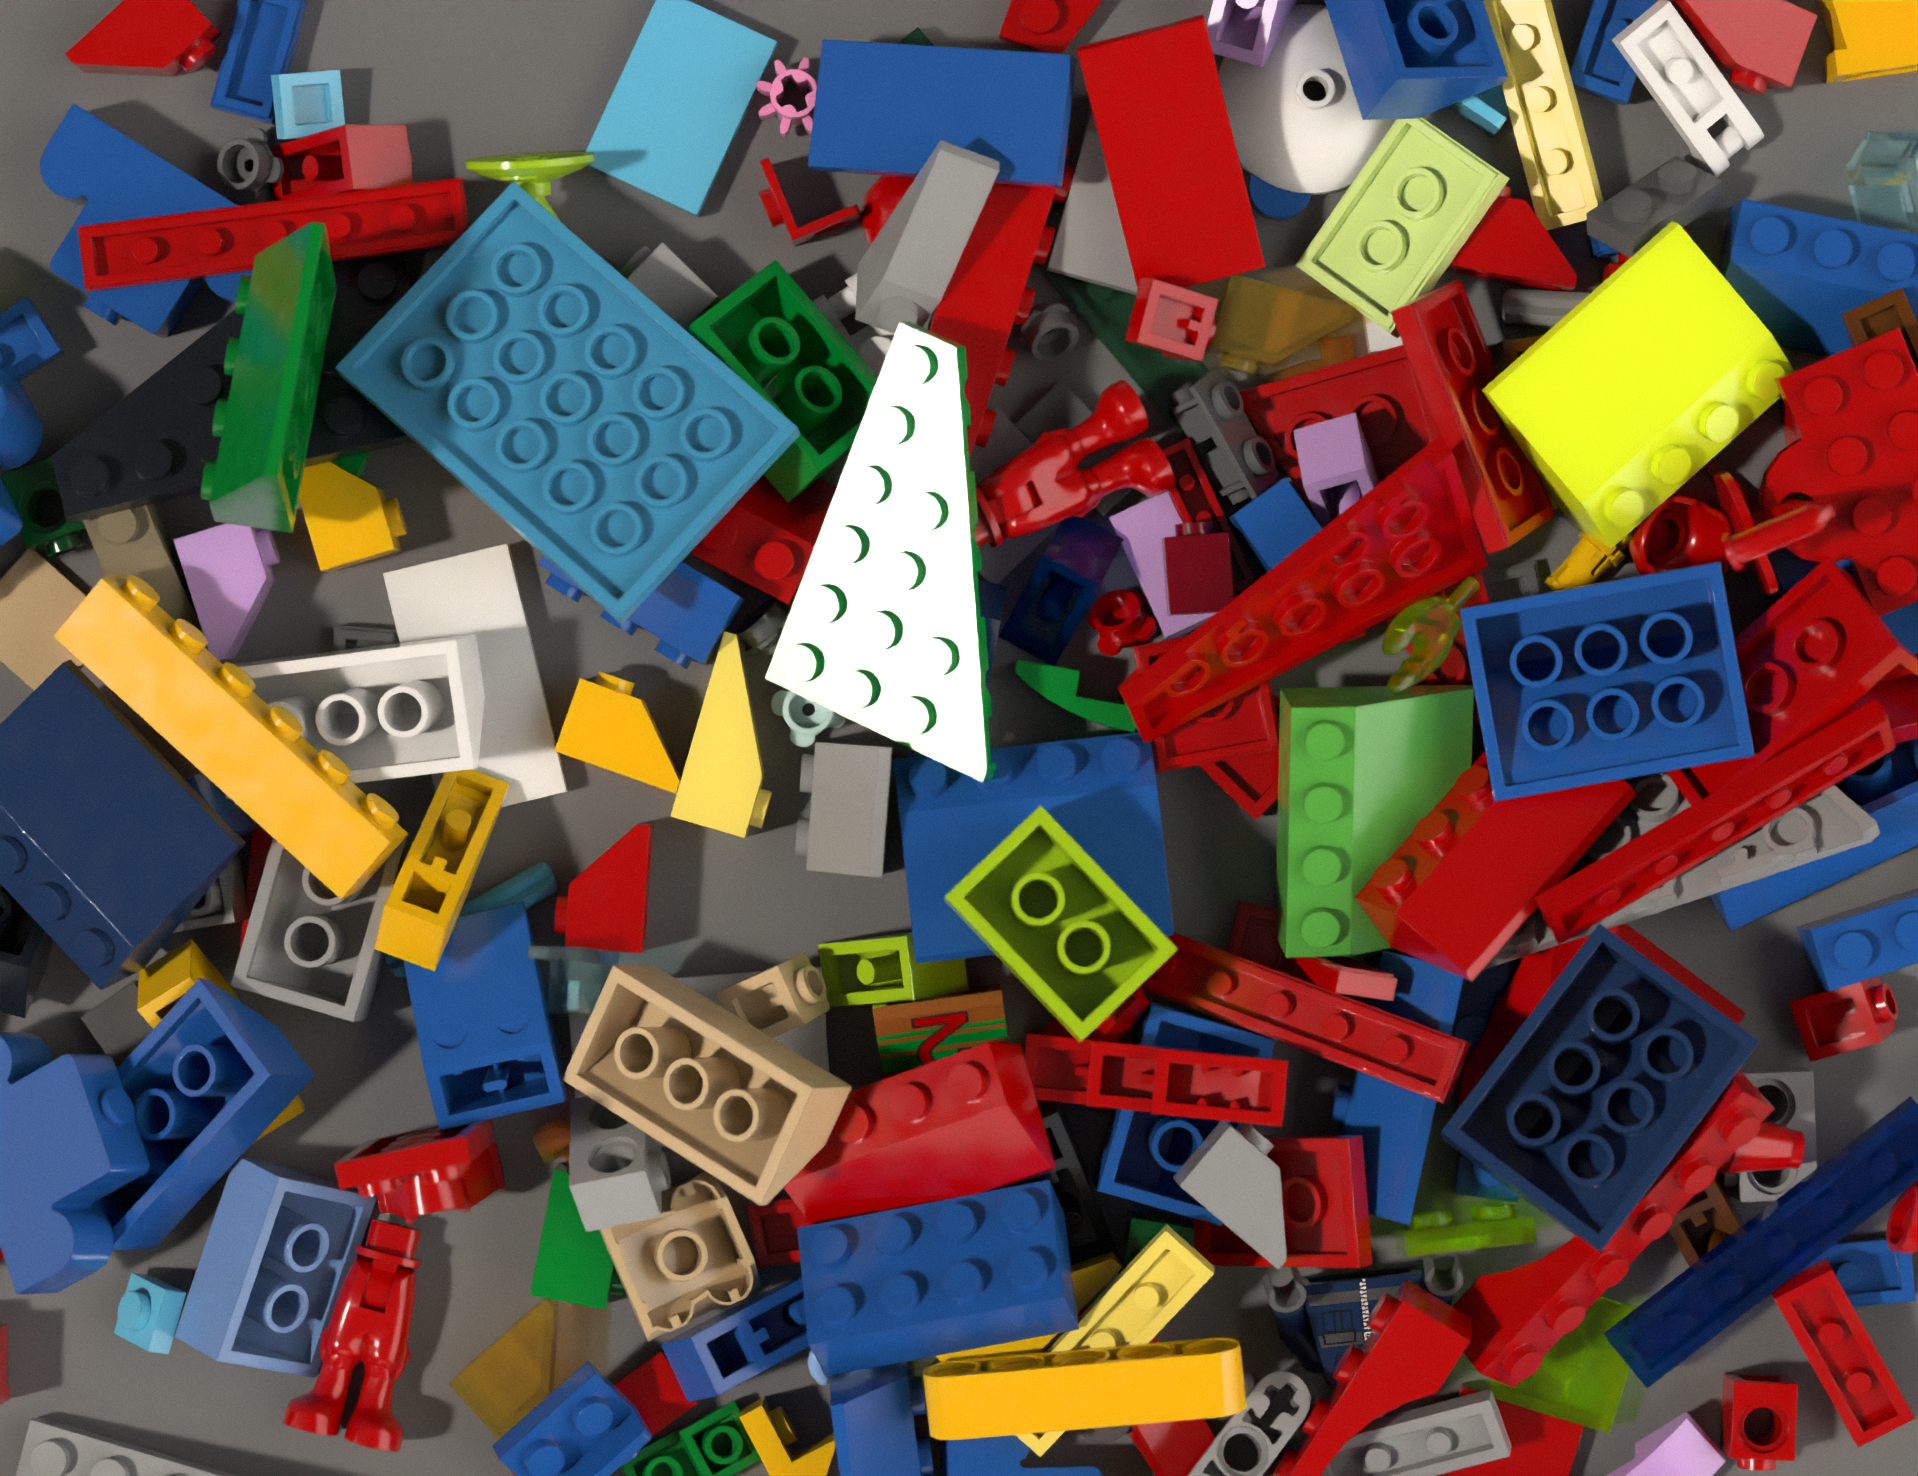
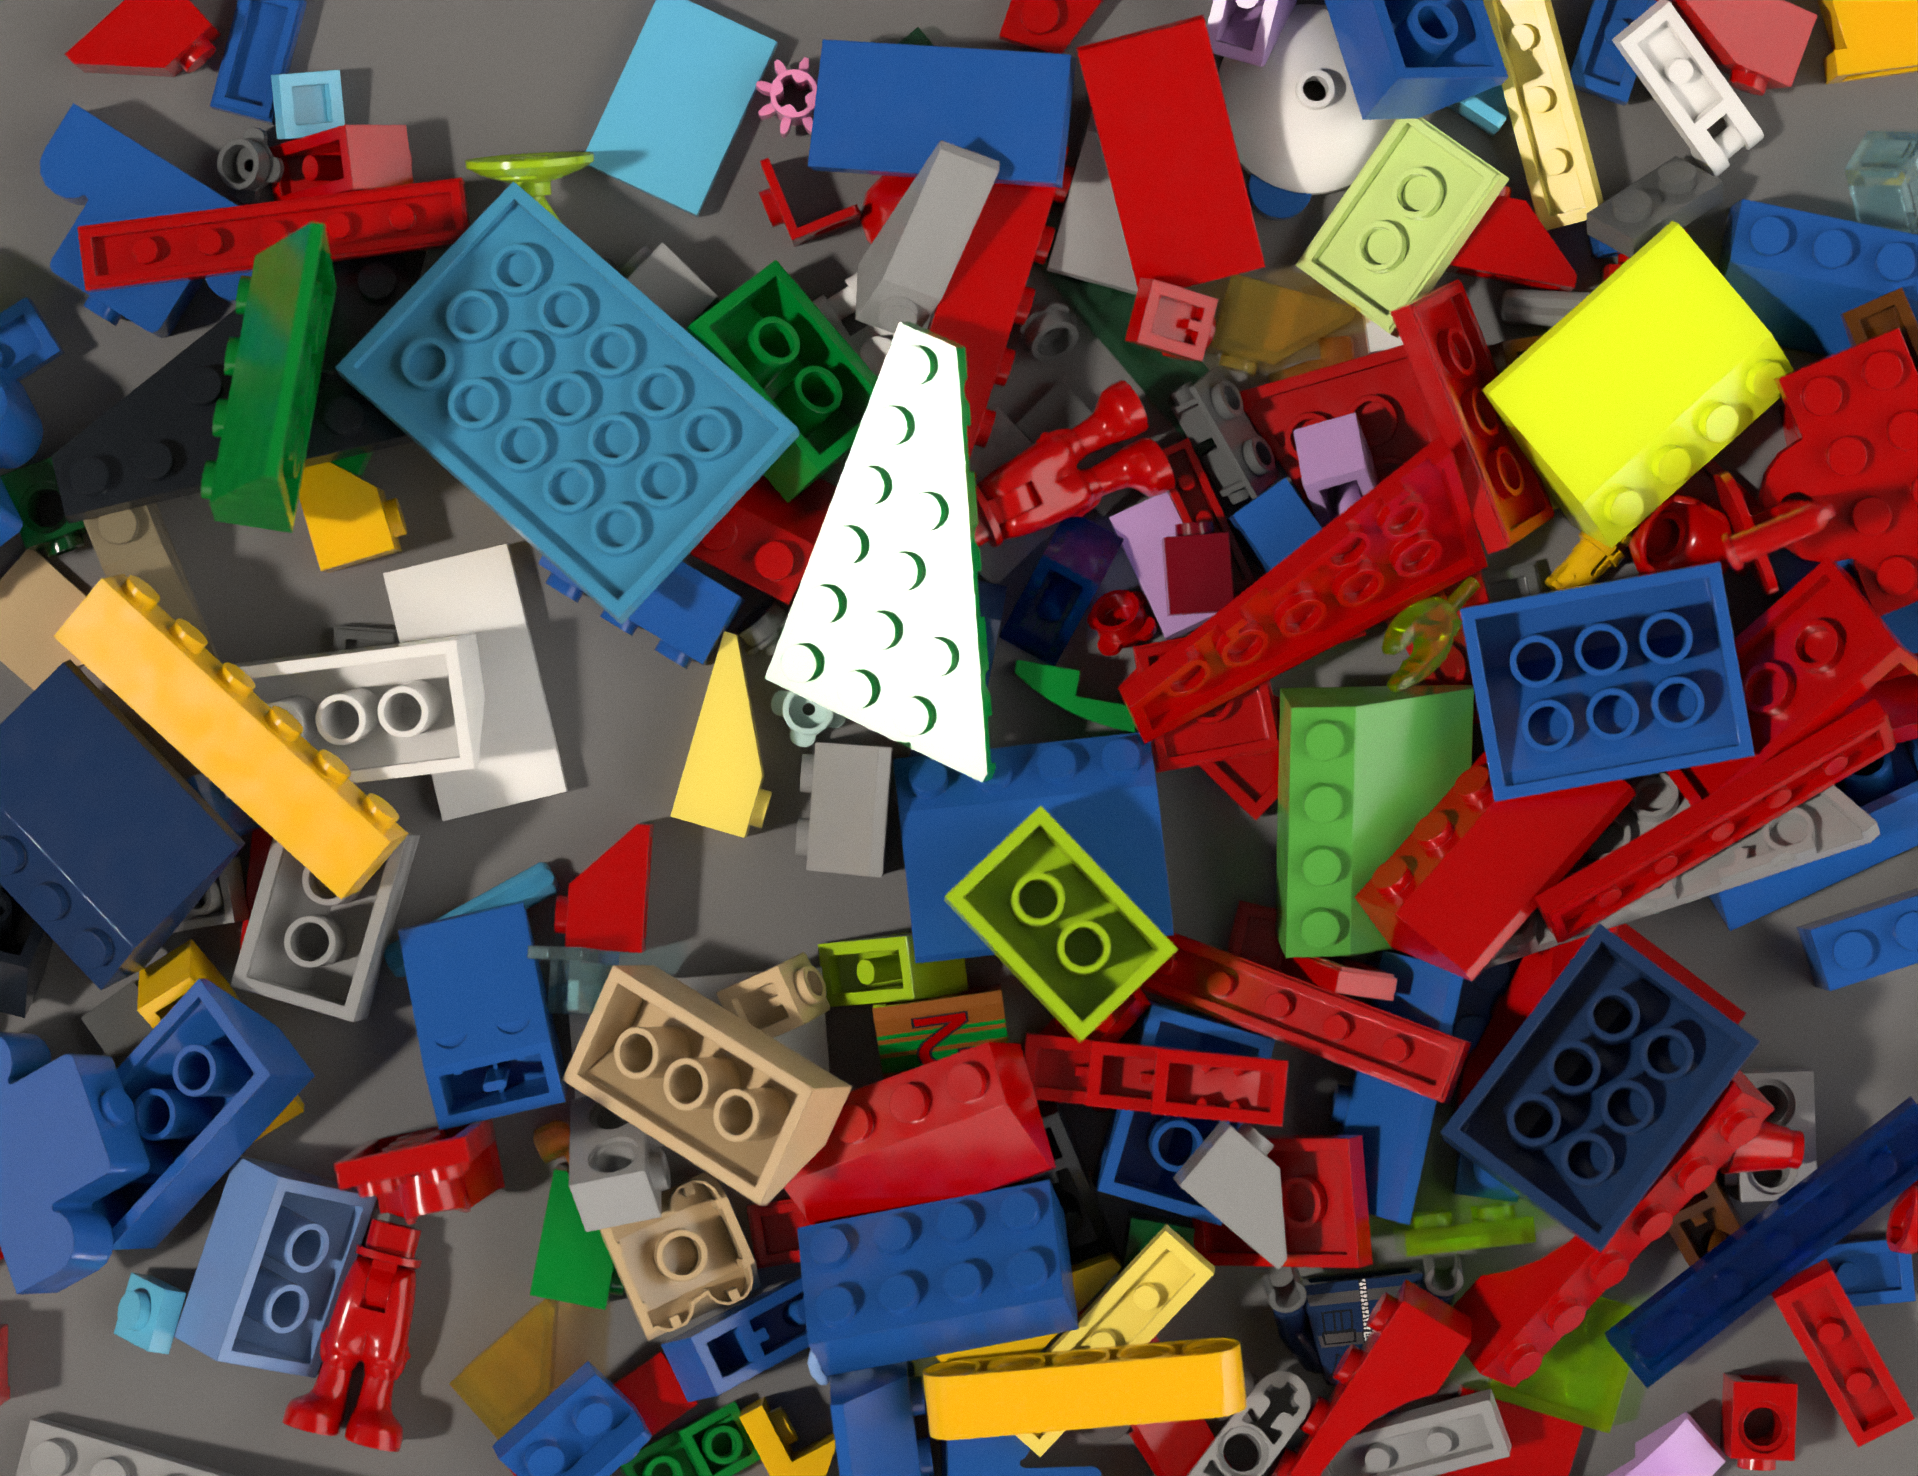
(228, 581): lavender slope -> none
(440, 867): yellow slope -> none
(617, 733): yellow slope -> none
(1845, 1017): red bracket -> none

